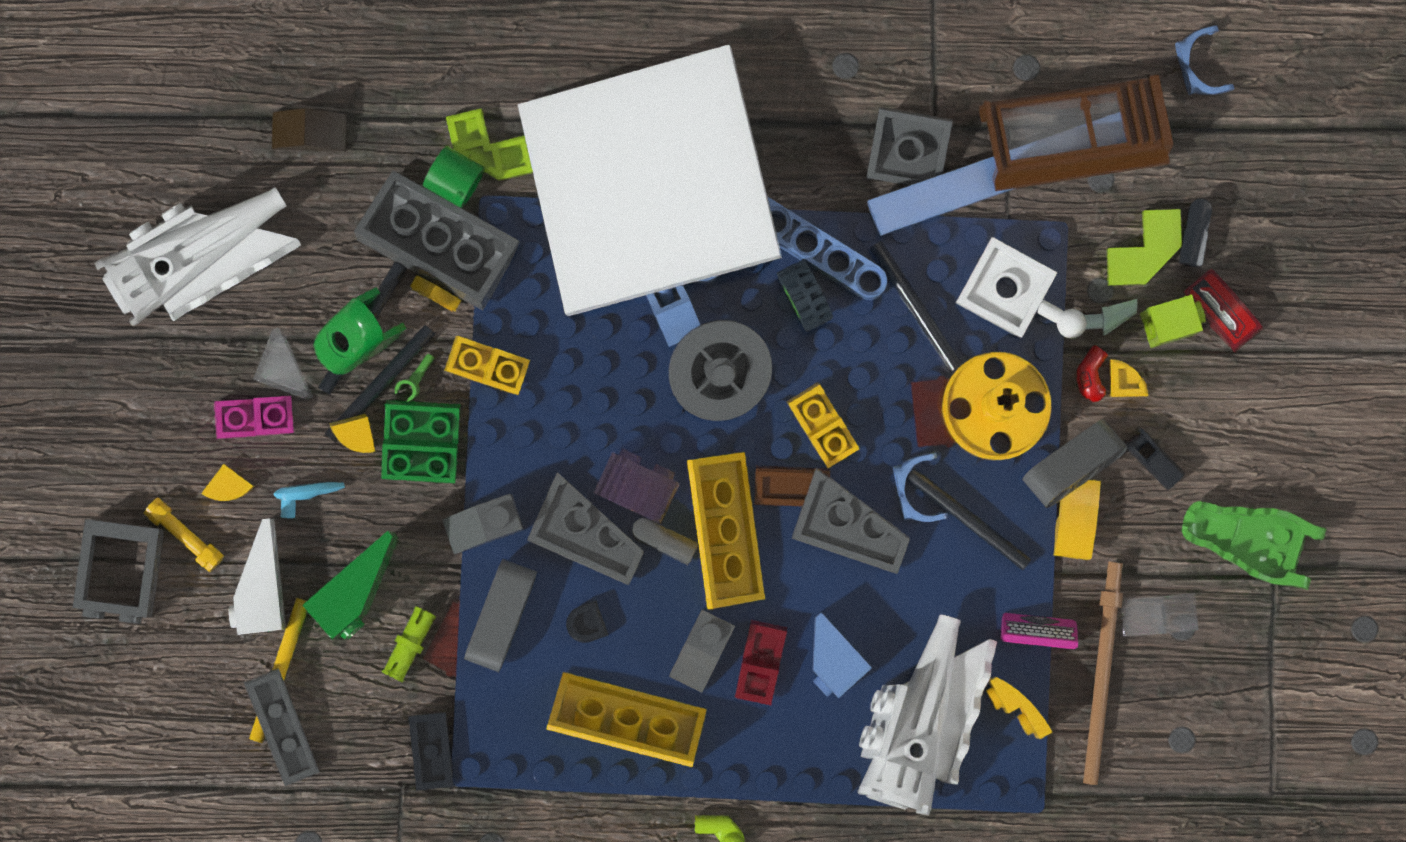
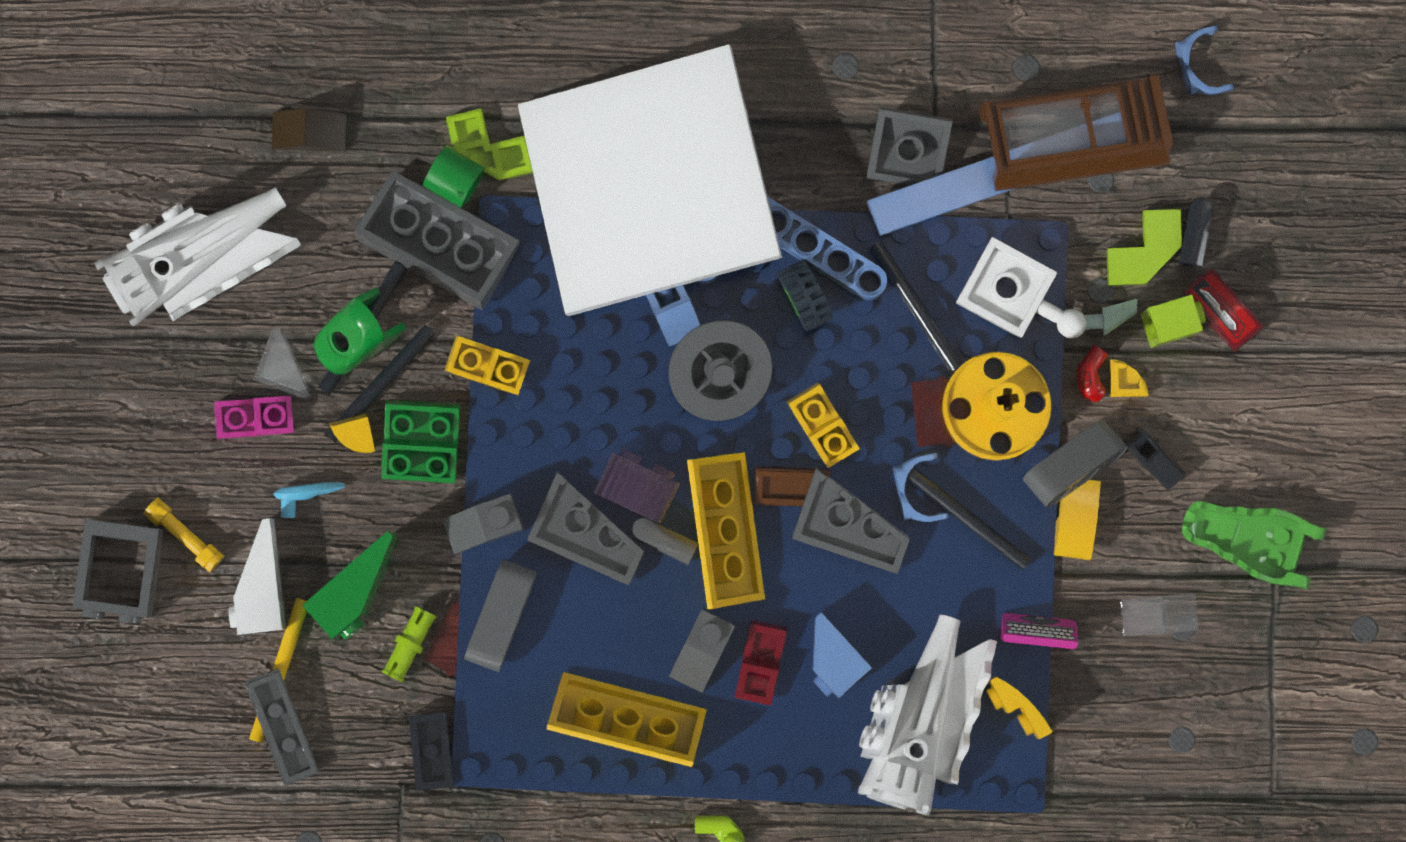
(227, 485): yellow tile -> none
(416, 377): bright green hand -> none
(435, 293): yellow tile -> none
(586, 623): black tile -> none
(1111, 600): medium nougat bar -> none

